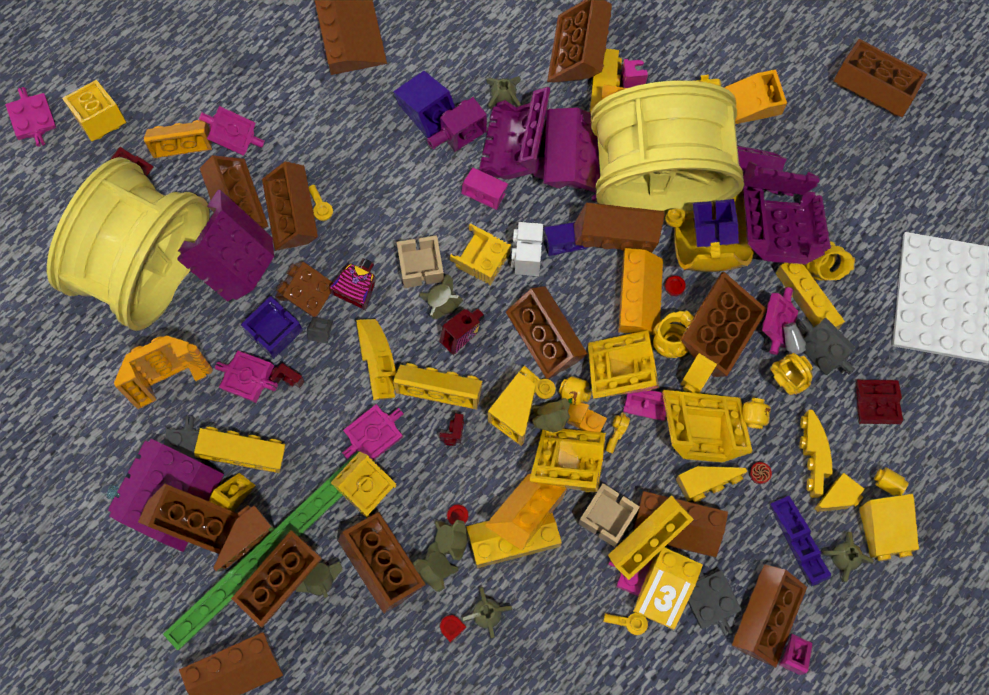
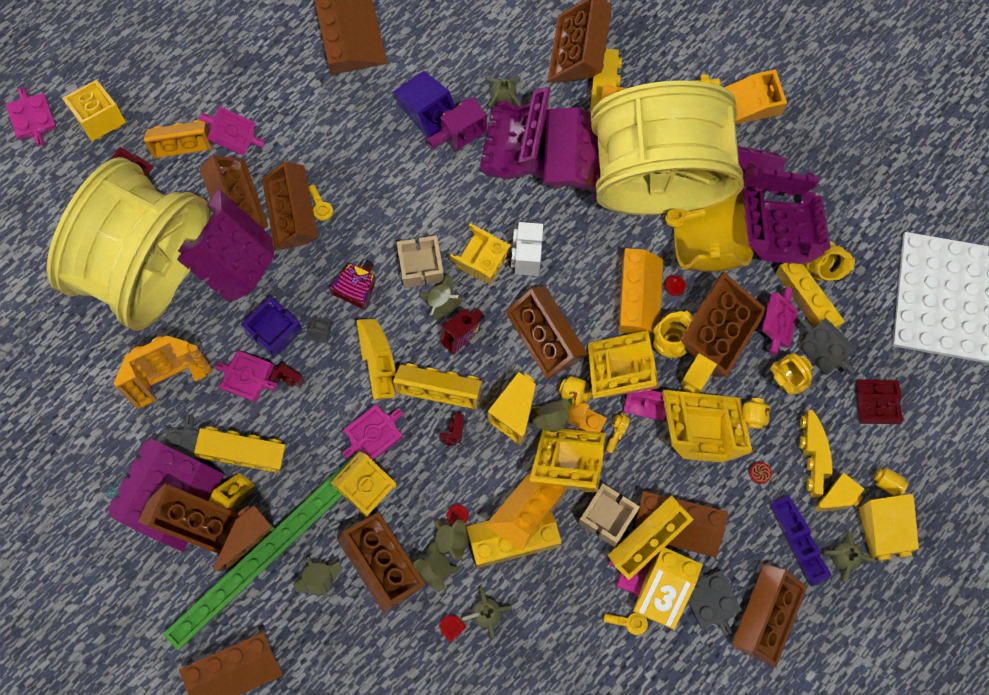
(276, 578): dark orange slope -> none
(304, 288): dark orange bracket -> none
(484, 188): dark pink hinge -> none
(544, 388): yellow plate -> none
(561, 239): dark purple hinge -> none
(618, 227): dark orange slope -> none
(630, 76): dark pink hinge -> none
(701, 480): yellow slope -> none
(722, 229): dark purple piece -> none
(793, 339): light grey cone -> none
(797, 655): dark pink slope -> none
(880, 78): dark orange slope -> none

